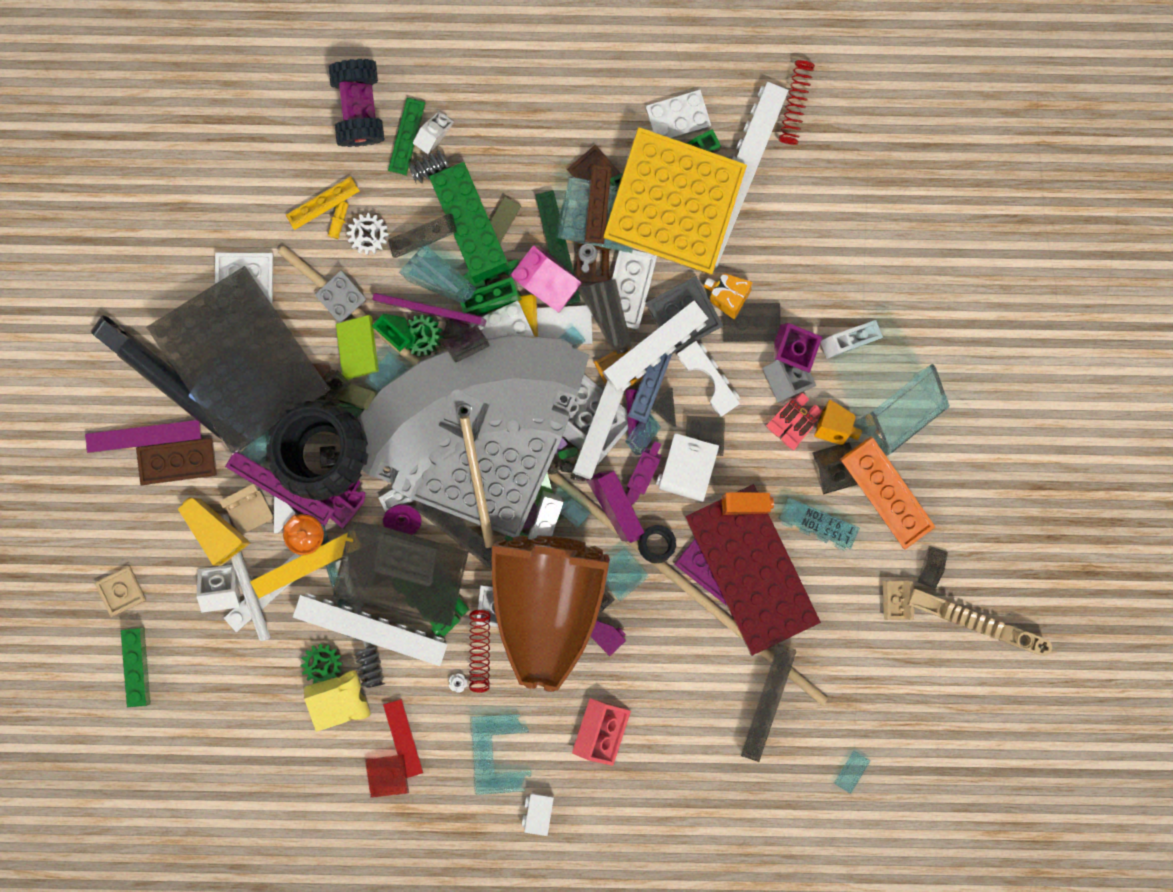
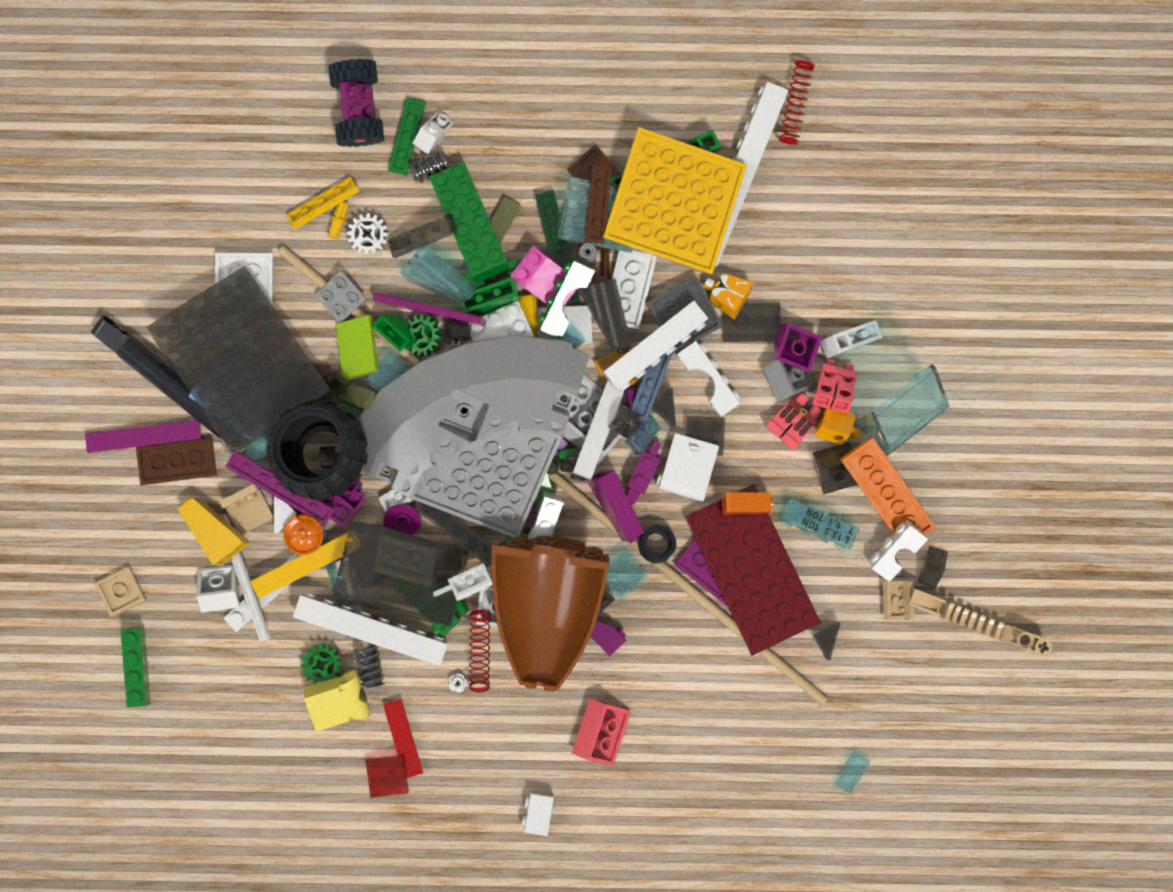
(466, 344): clear smoke tile -> none
(468, 582): none -> white plate
(477, 481): tan piece -> none
(484, 777): clear light blue wedge -> none
(574, 512): clear light blue brick -> none
(576, 276): none -> arch
(625, 421): none -> clear smoke panel
(679, 115): white plate -> none
(768, 702): clear smoke brick -> none
(826, 639): none -> clear smoke slope
(837, 379): none -> coral hips
(906, 536): none -> white arch

